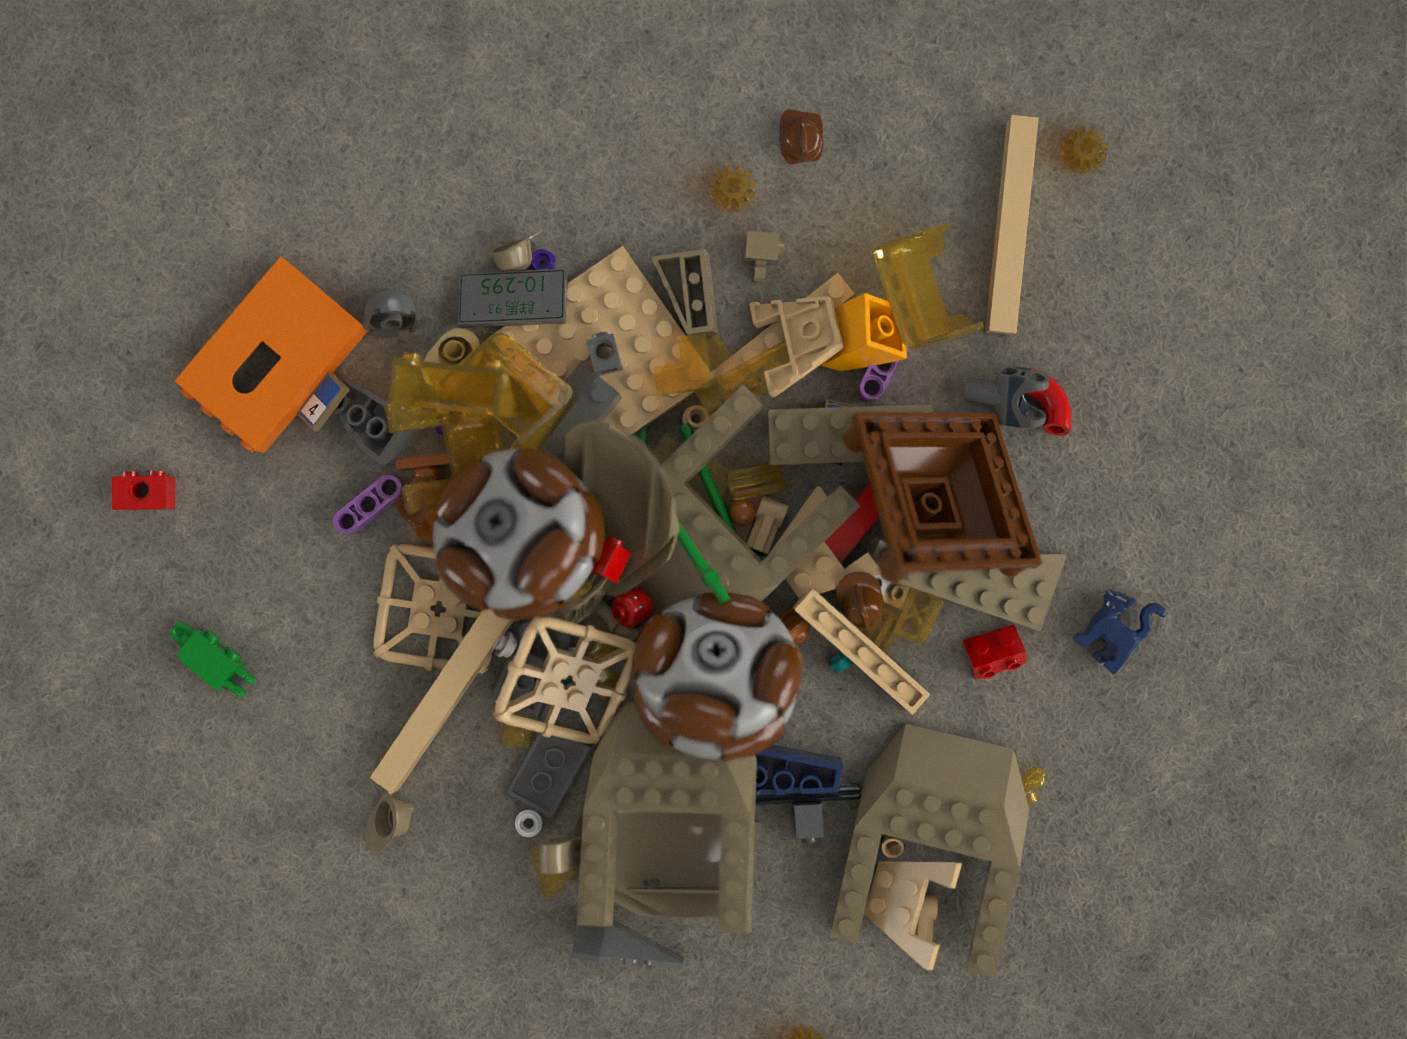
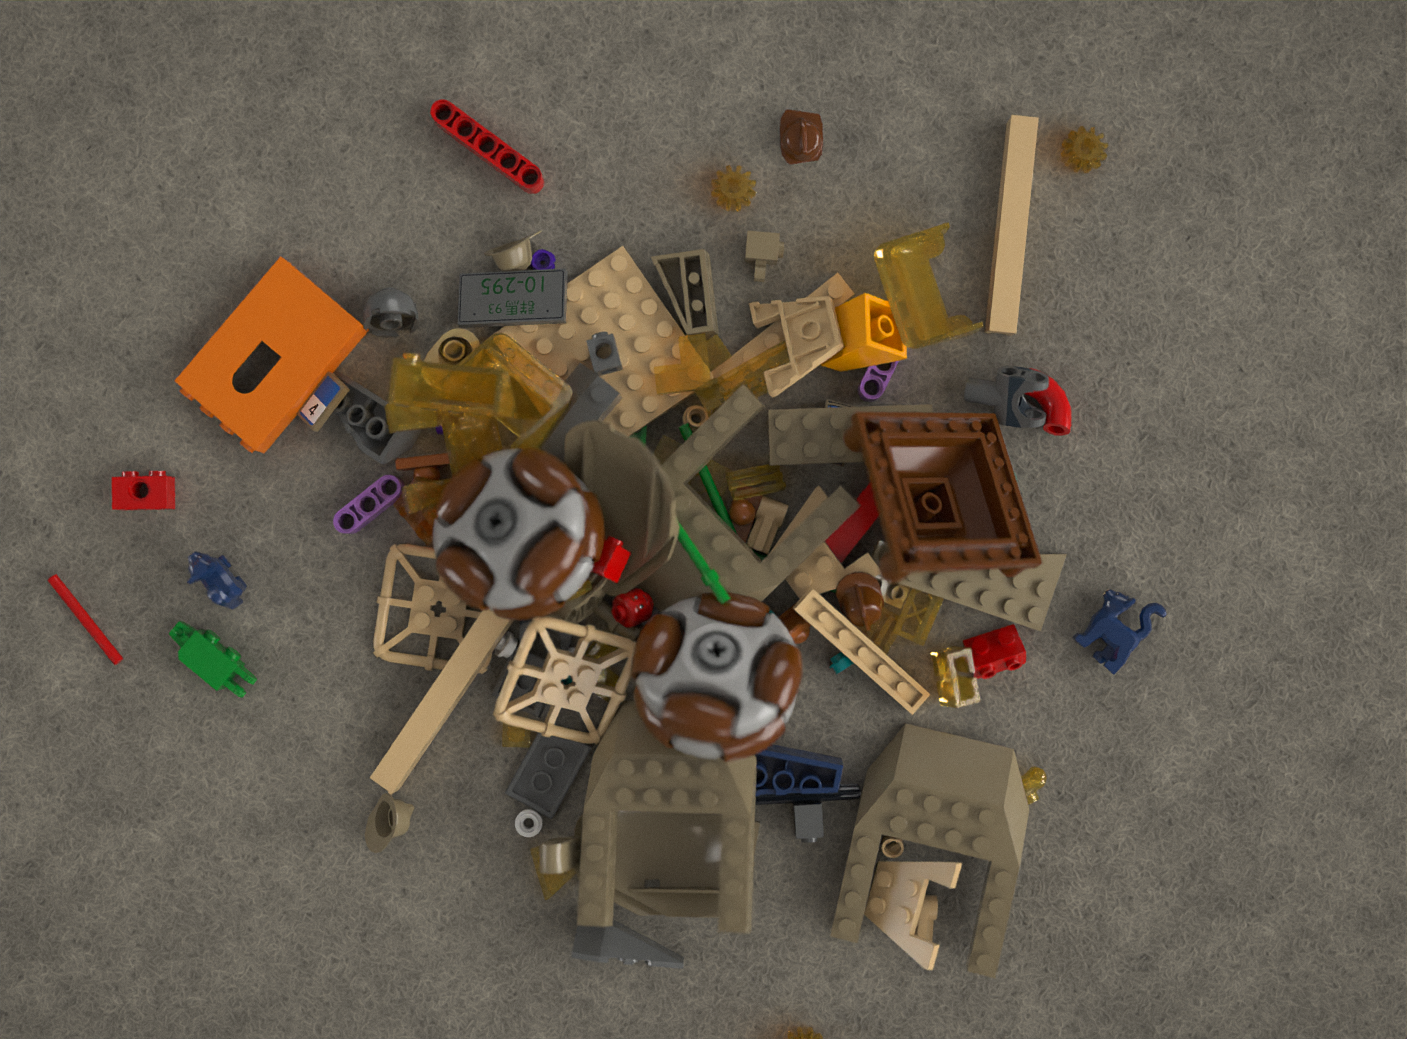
(85, 619): none -> red bar
(218, 580): none -> dark blue animal
(480, 136): none -> red beam
(953, 689): none -> clear yellow piece

